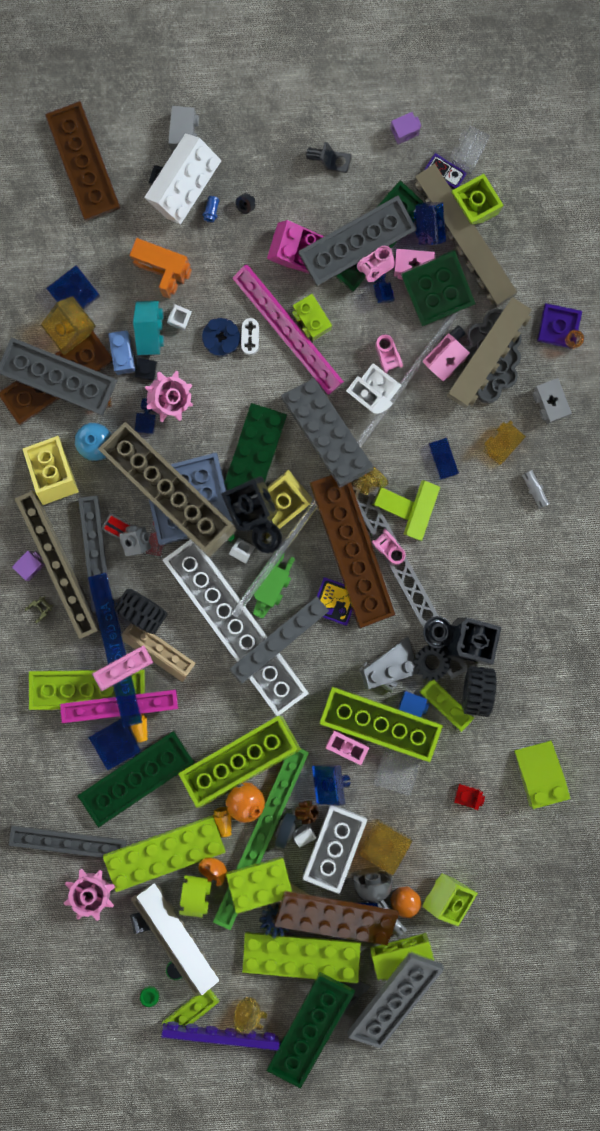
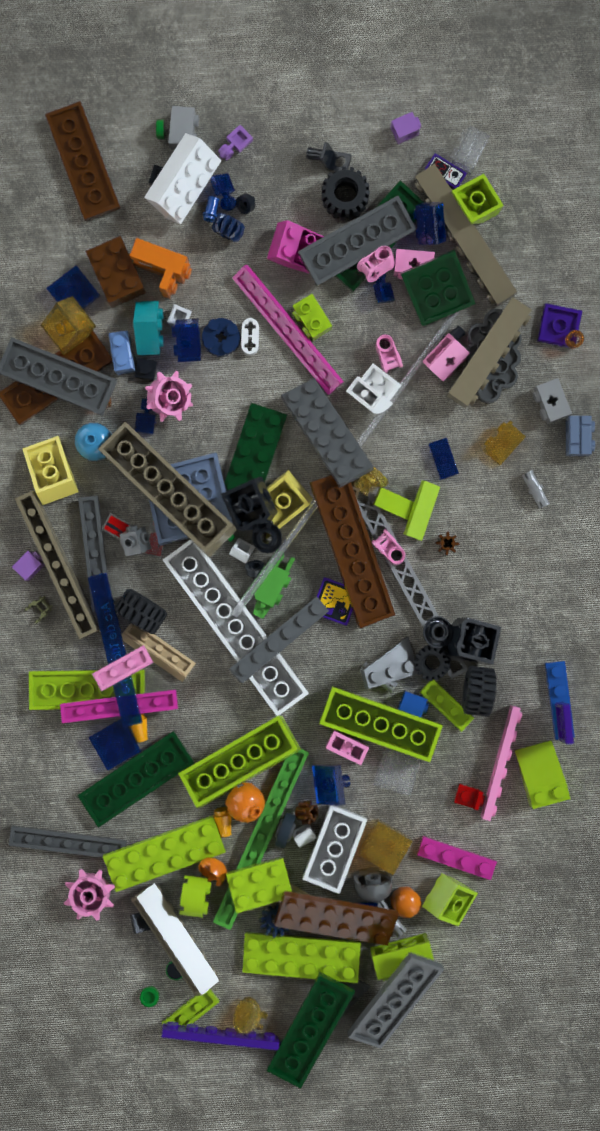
(115, 272): none -> reddish brown brick
(160, 129): none -> green tile
(187, 340): none -> clear blue brick
(223, 187): none -> clear blue plate
(228, 227): none -> dark blue gear
(238, 139): none -> medium lavender plate
(253, 568): none -> black tile
(345, 178): none -> black tyre
(452, 544): none -> reddish brown gear
(456, 857): none -> dark pink plate
(499, 771): none -> bright pink plate
(557, 689): none -> blue plate
(564, 722): none -> dark purple tile
(579, 435): none -> sand blue brick

